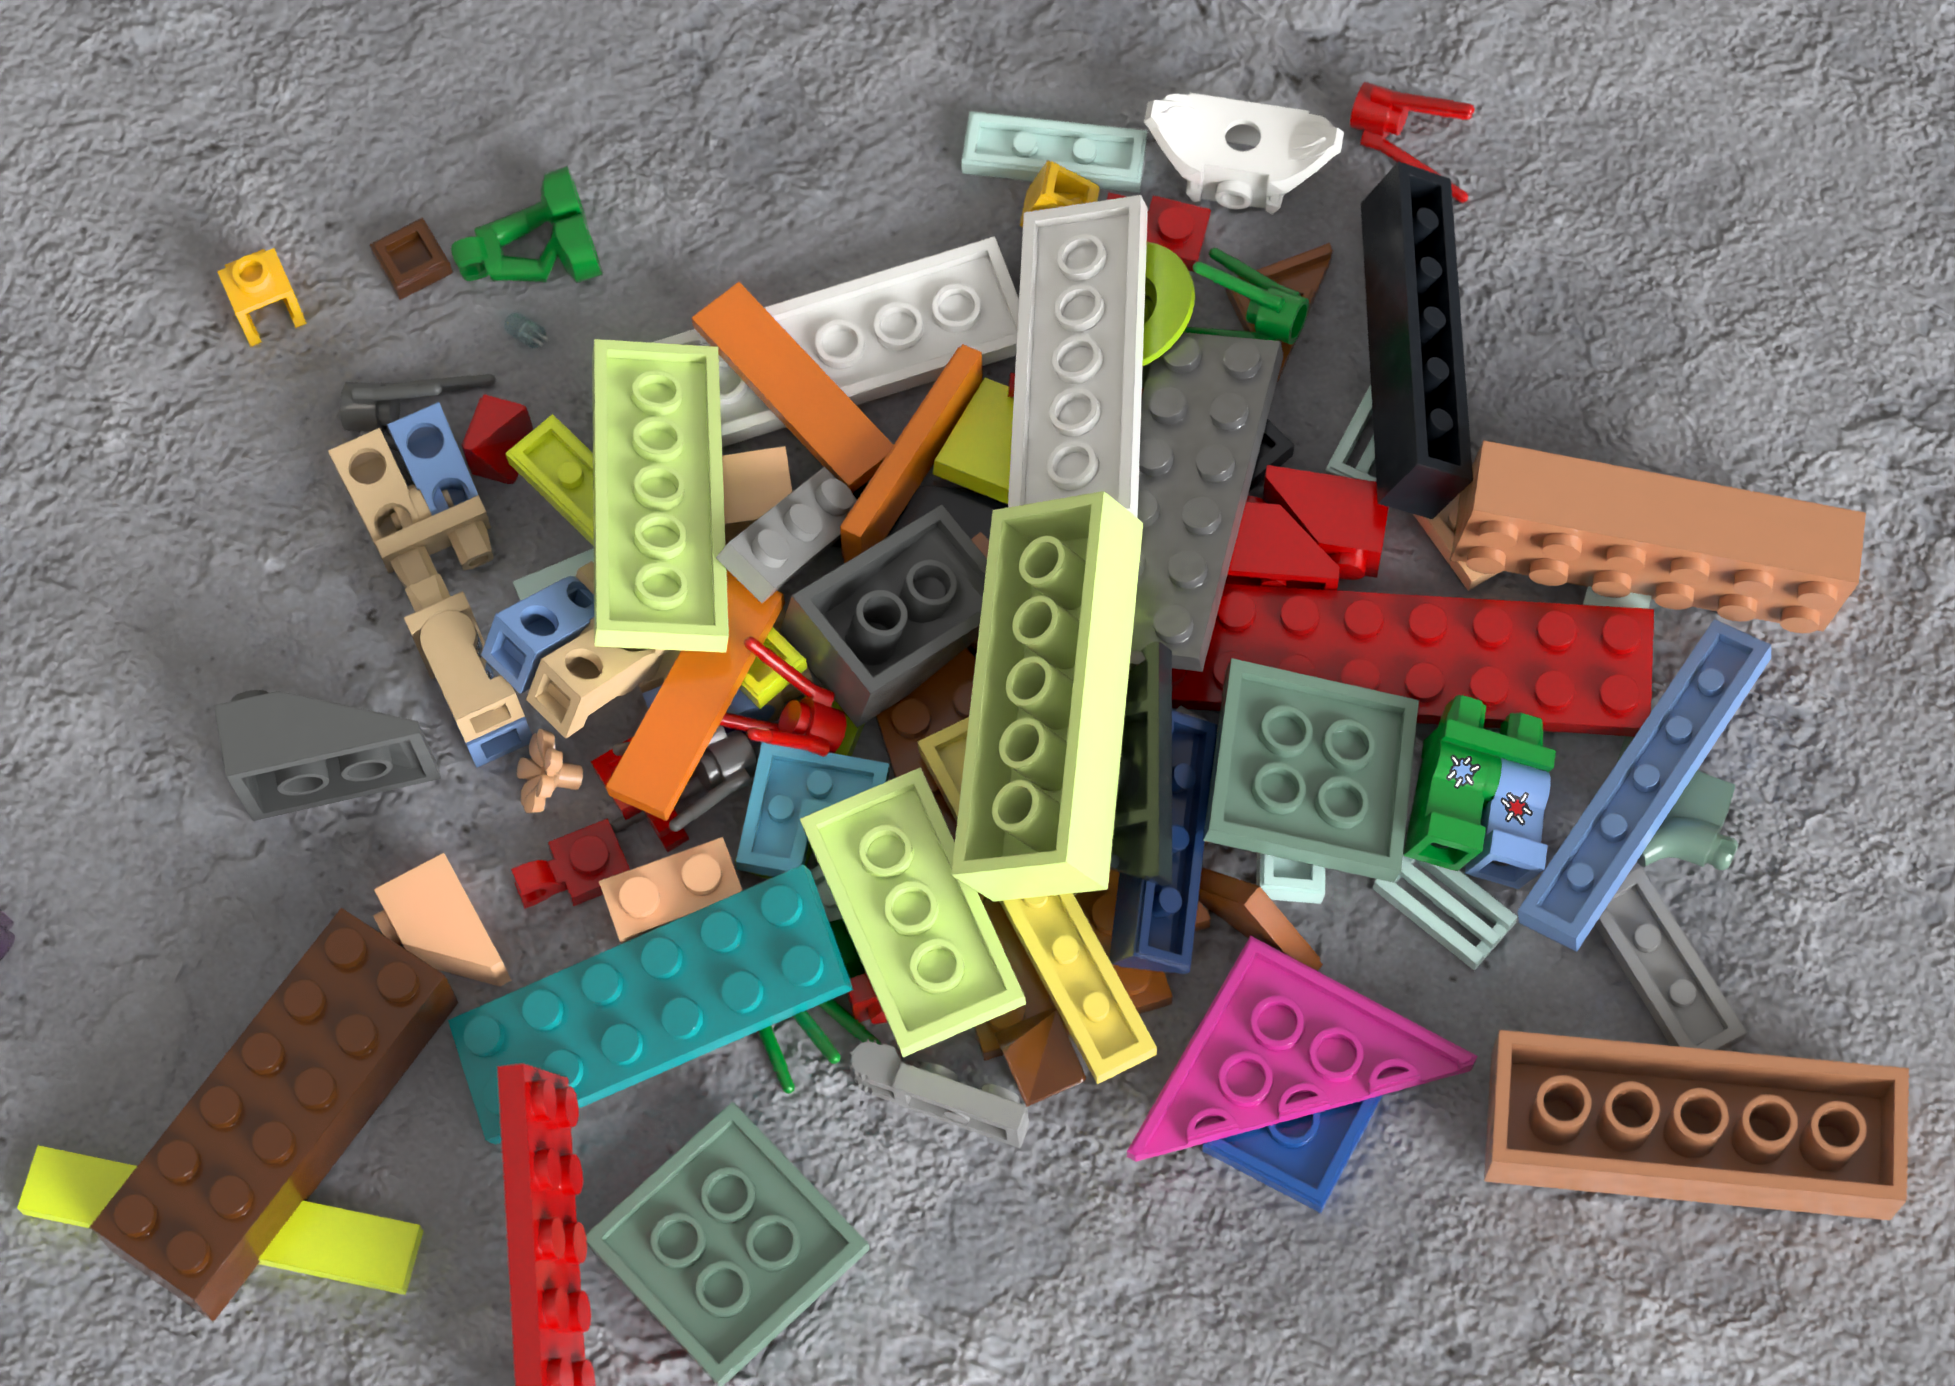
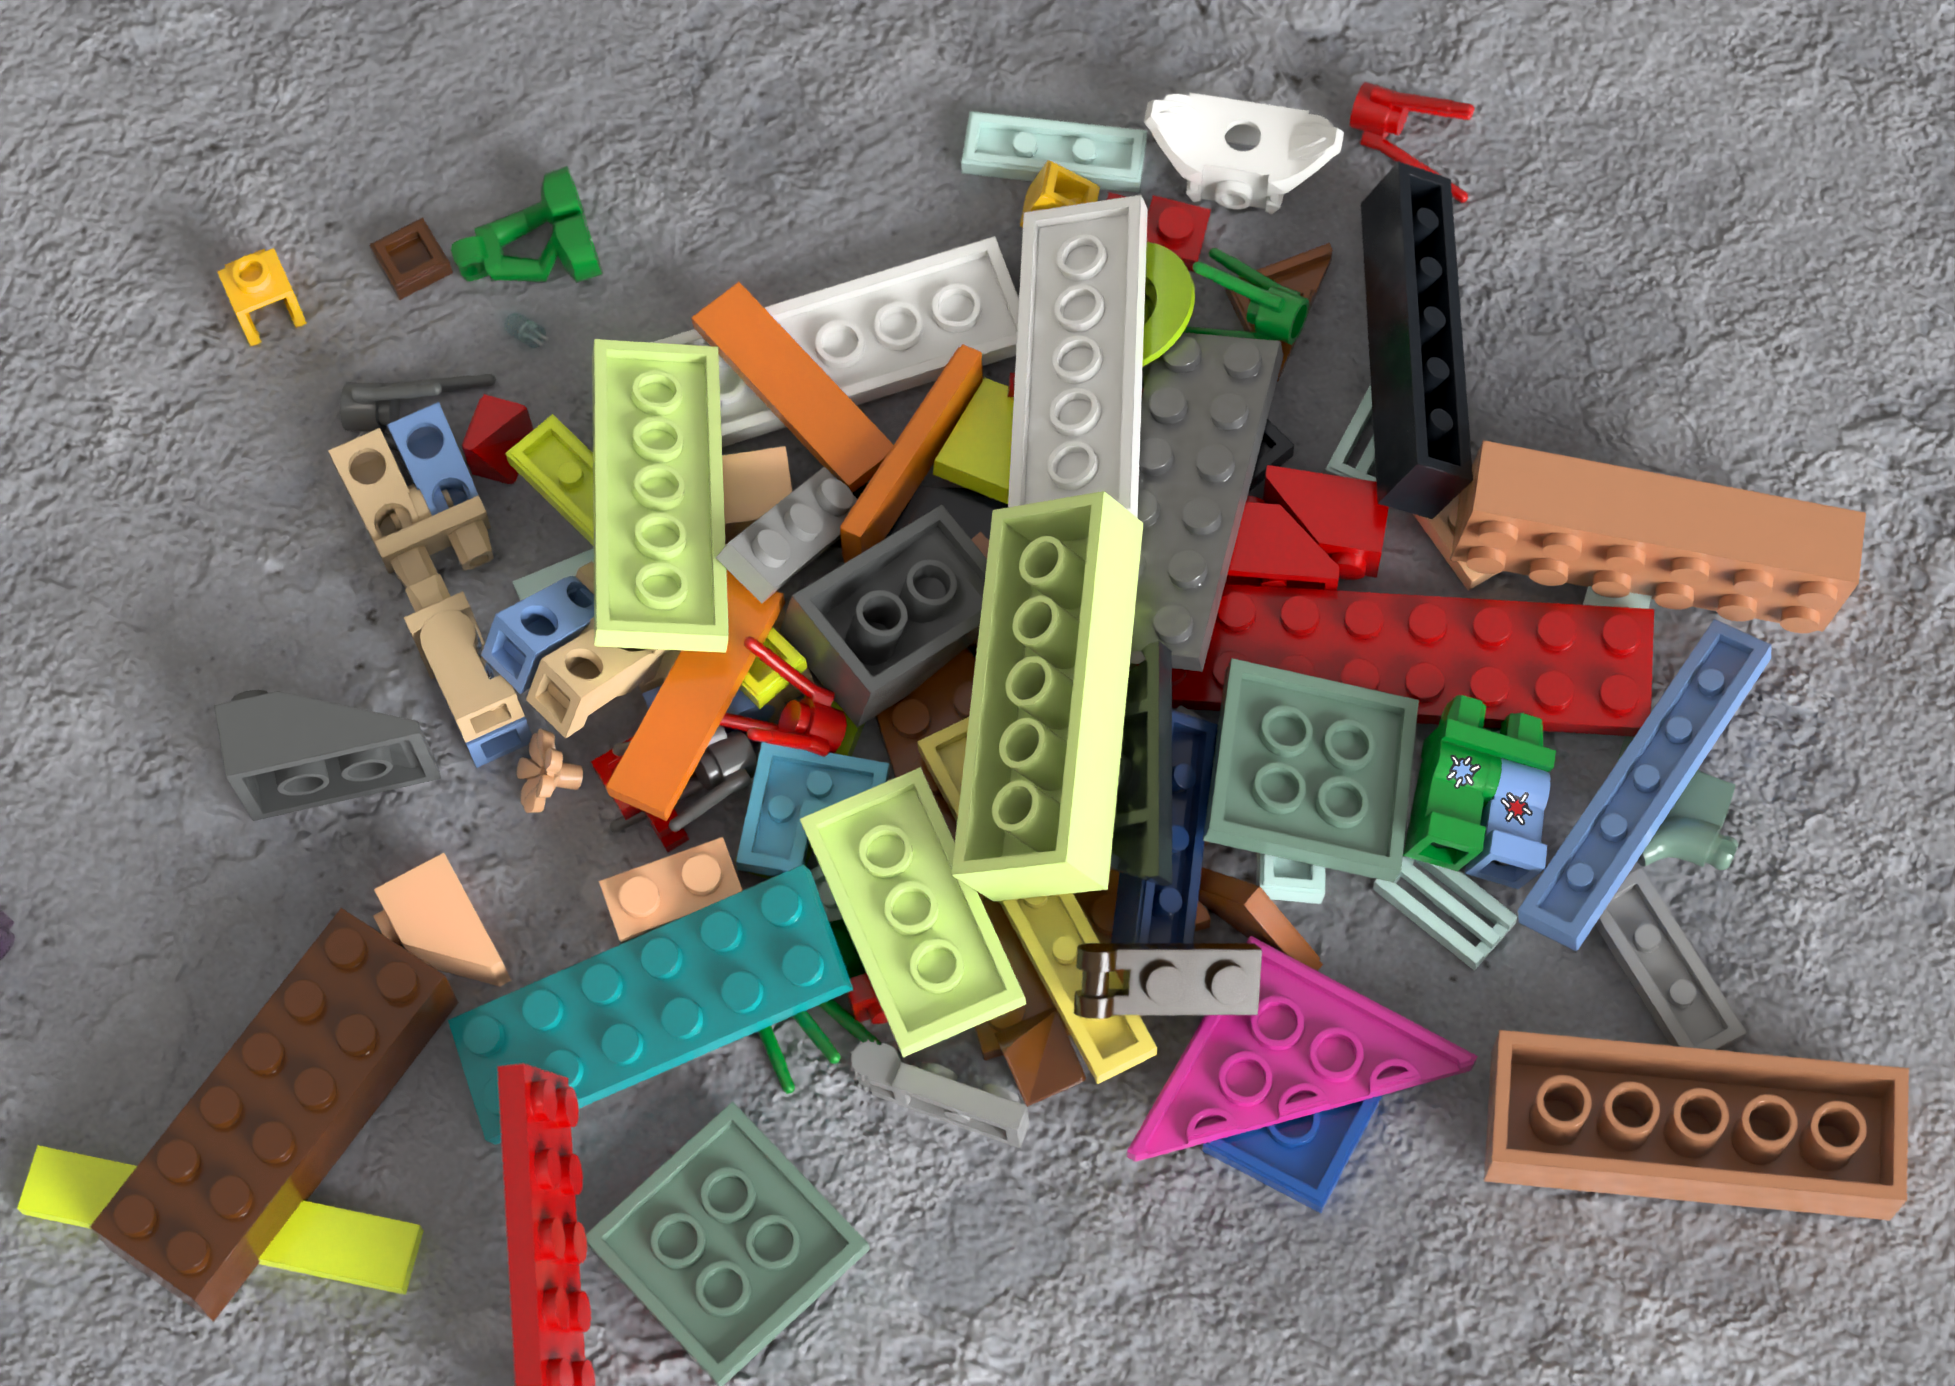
(577, 866): red plate -> none
(1169, 979): none -> plate

